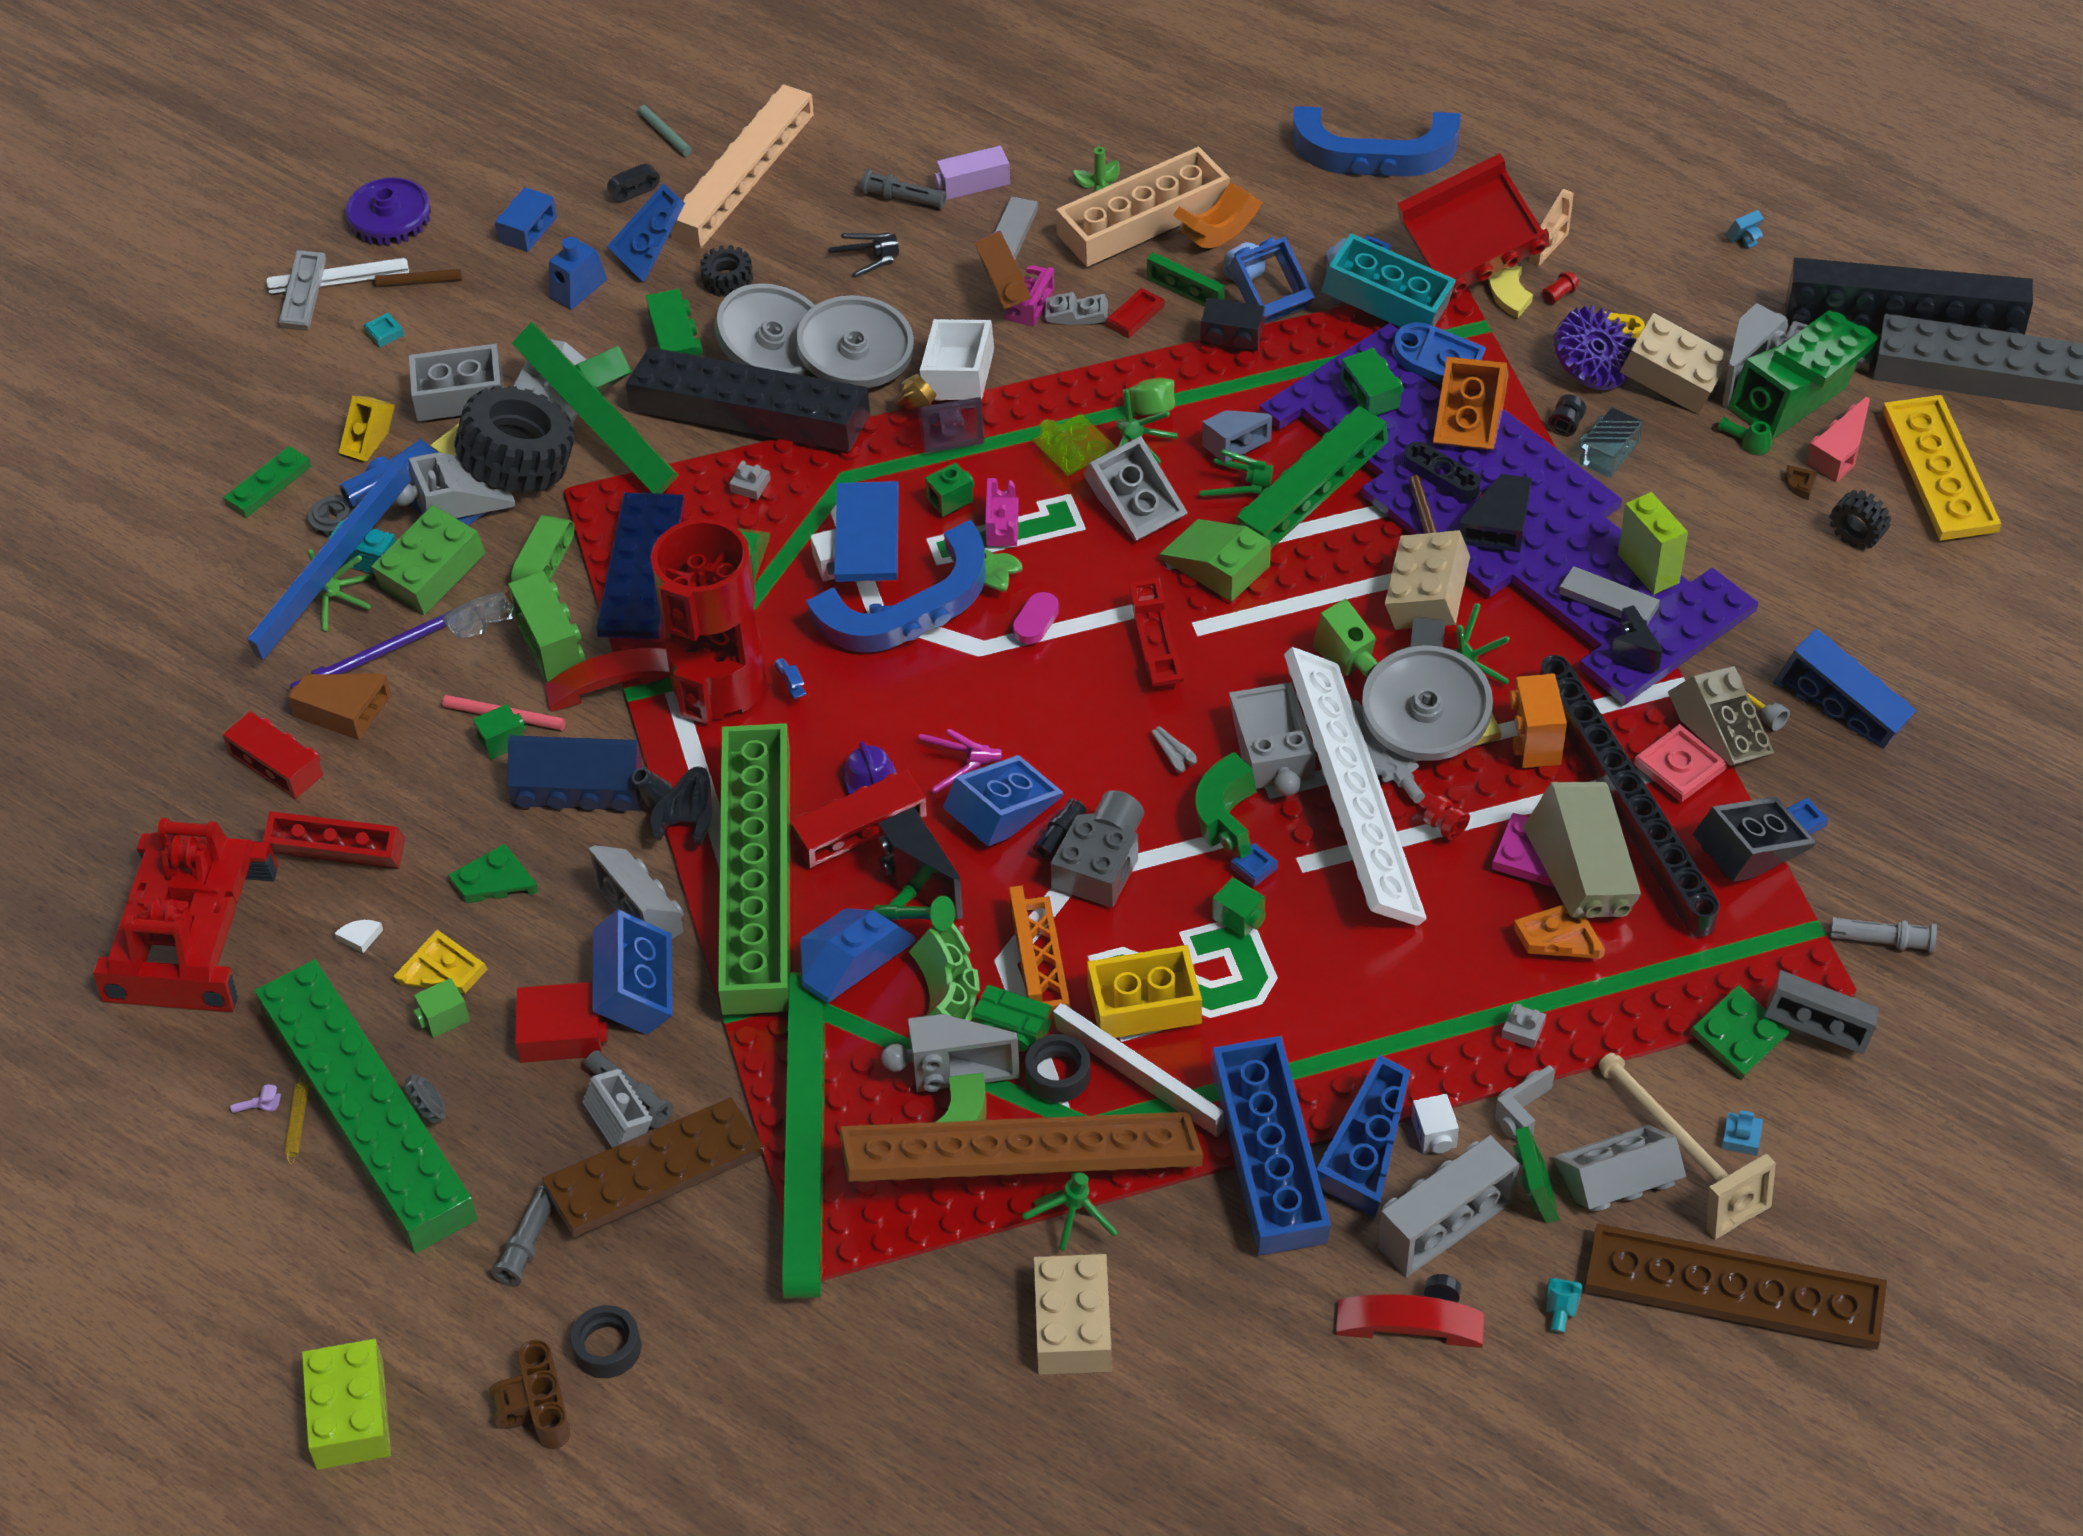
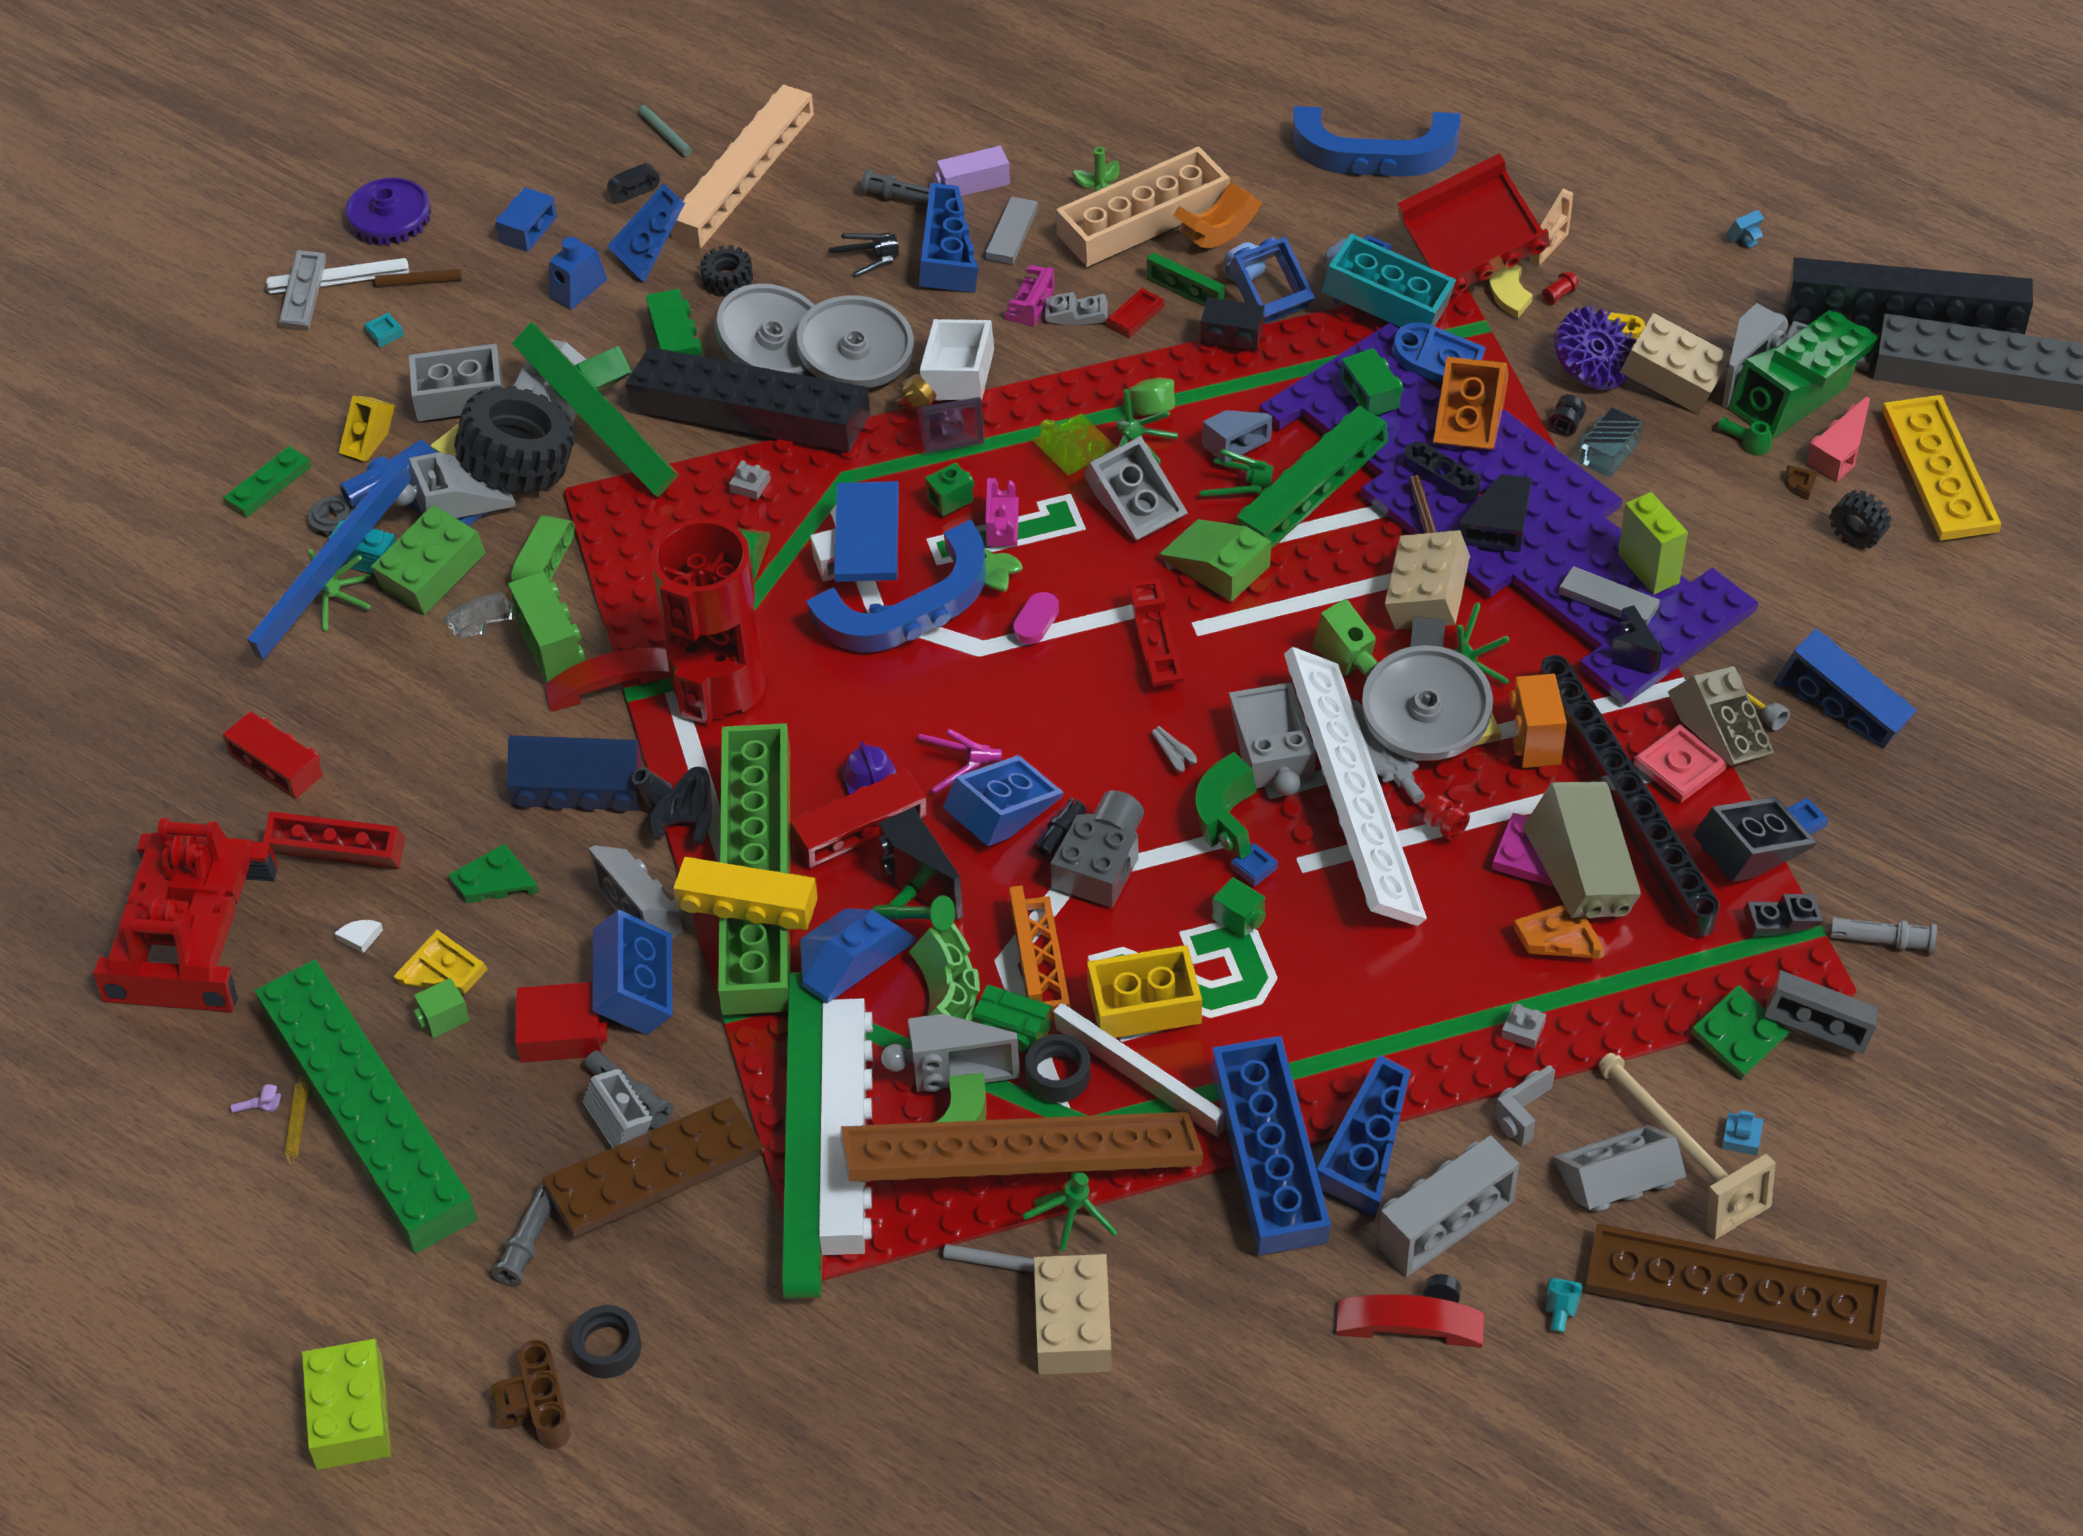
(340, 701): dark orange slope -> none
(381, 648): dark purple bar -> none
(425, 1098): dark grey gear -> none
(481, 708): coral bar -> none
(494, 730): green brick -> none
(629, 594): clear blue plate -> none
(745, 893): none -> yellow brick
(792, 678): blue bar -> none
(844, 1104): none -> white brick
(947, 248): none -> blue wedge
(989, 1258): none -> light grey bar
(1002, 270): dark orange slope -> none
(1435, 1124): white brick -> none
(1535, 1177): green plate -> none
(1787, 916): none -> black slope

